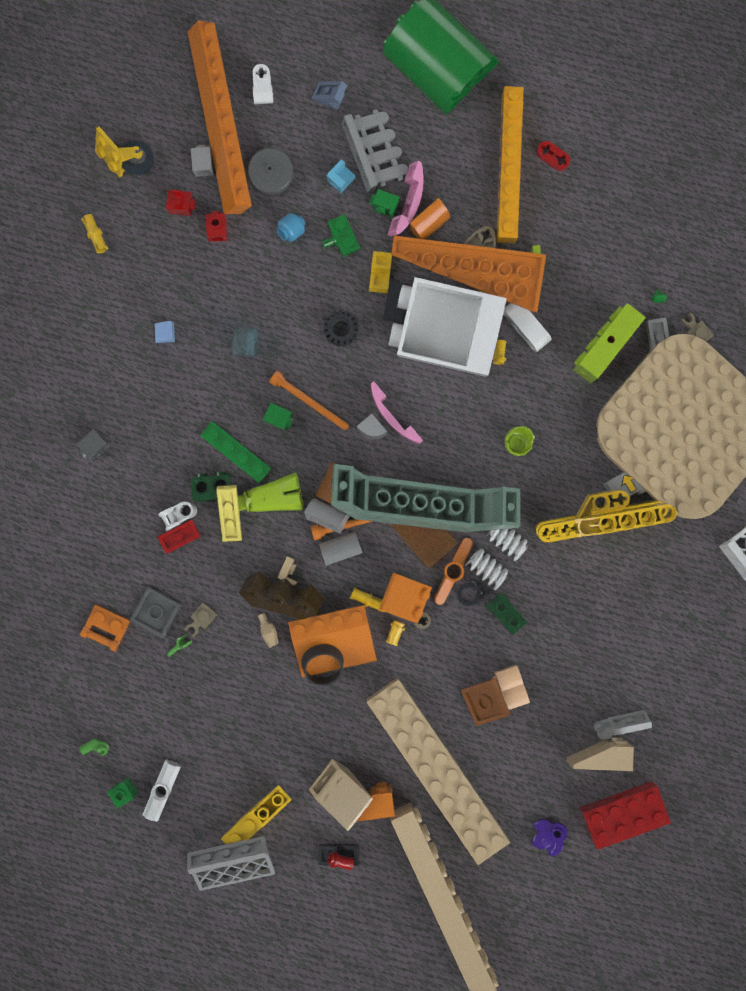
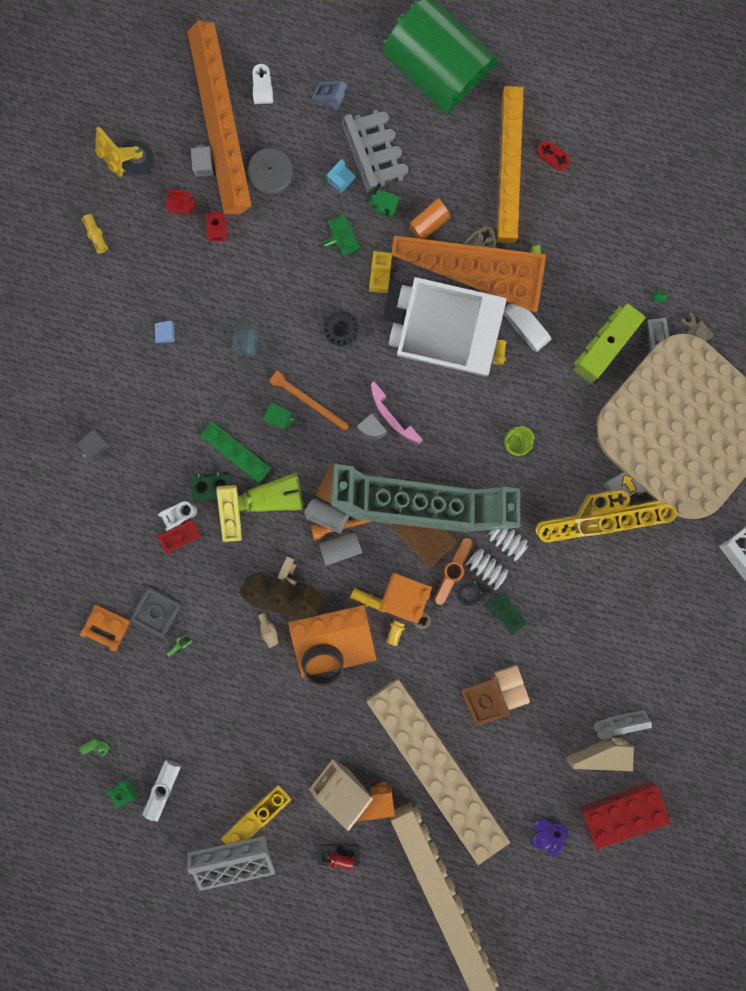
(202, 617): dark tan plate -> none
(290, 227): dark azure head -> none
(415, 179): bright pink slope -> none

